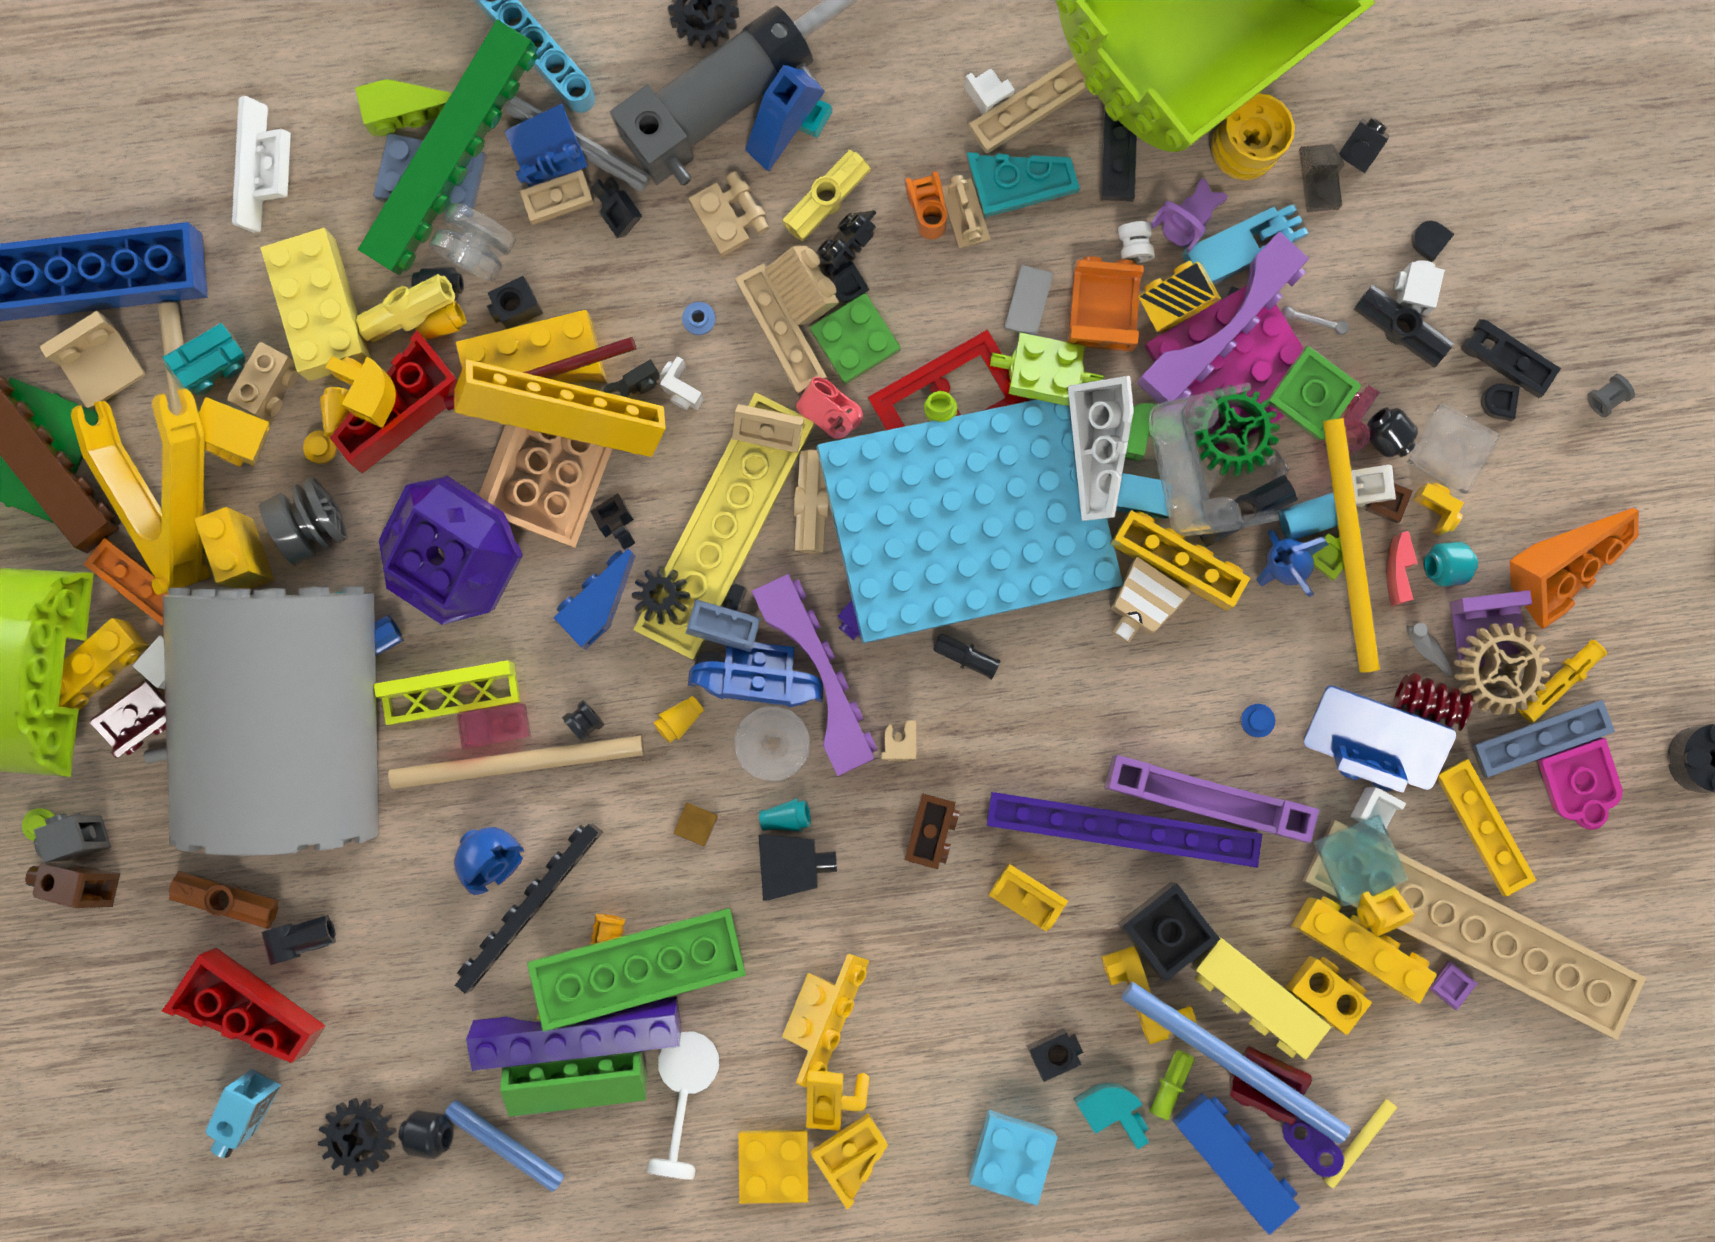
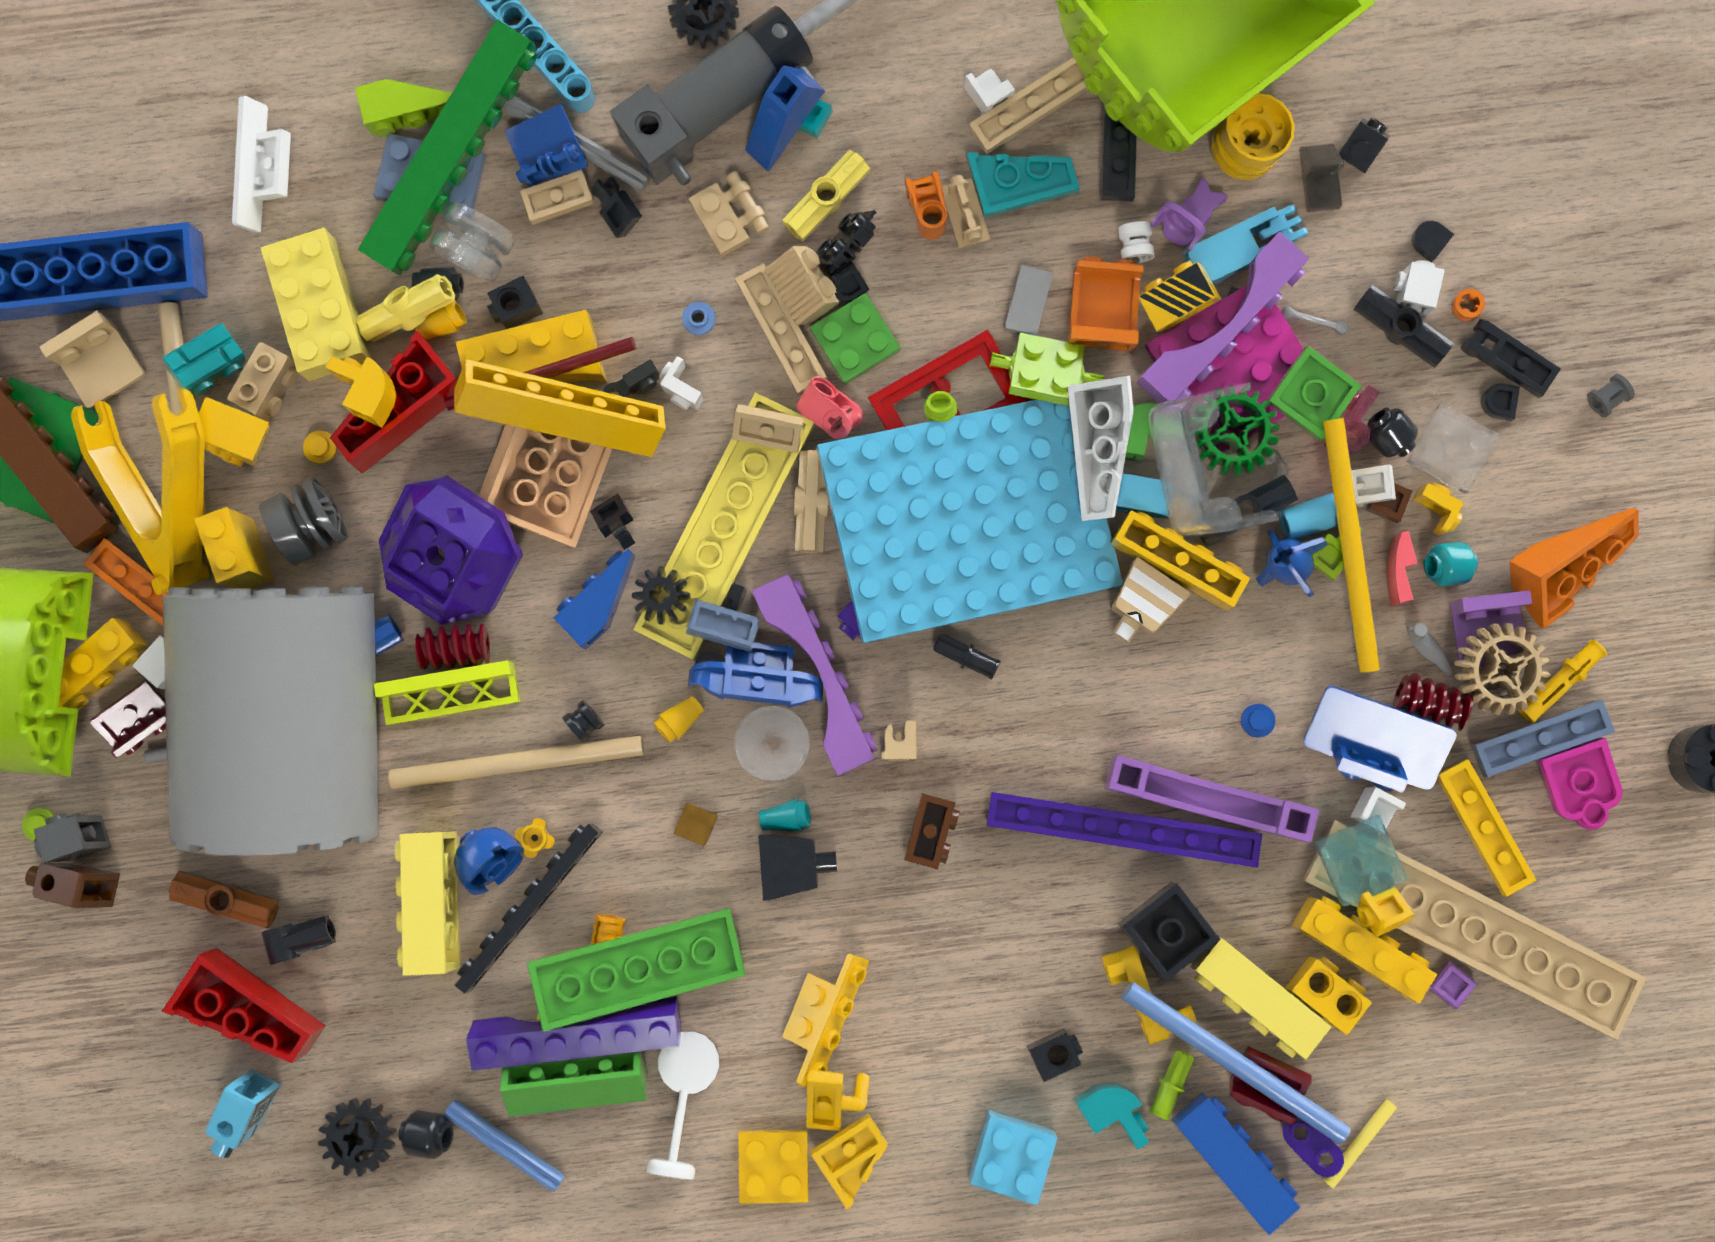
(332, 409): yellow cone -> none
(428, 903): none -> light yellow brick
(453, 647): none -> dark red piece
(493, 726): clear pink plate -> none
(525, 834): none -> yellow plate
(1028, 897): yellow hinge -> none
(1464, 314): none -> orange bush

